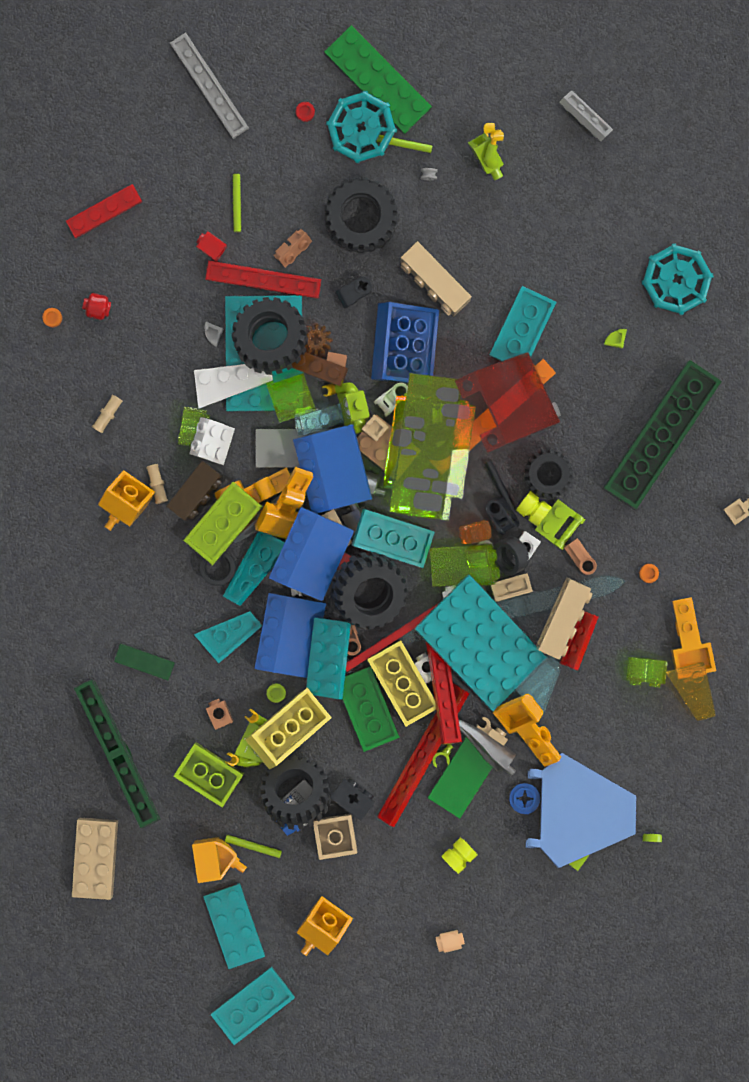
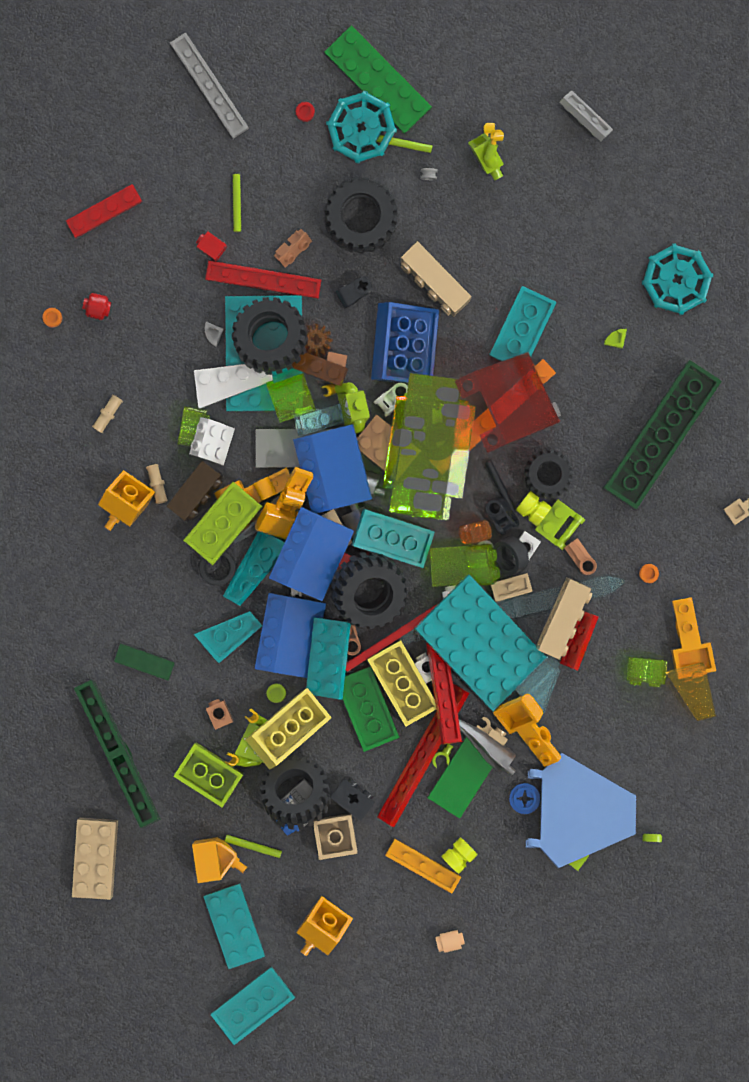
(375, 428): tan tile -> none
(423, 866): none -> light orange tile

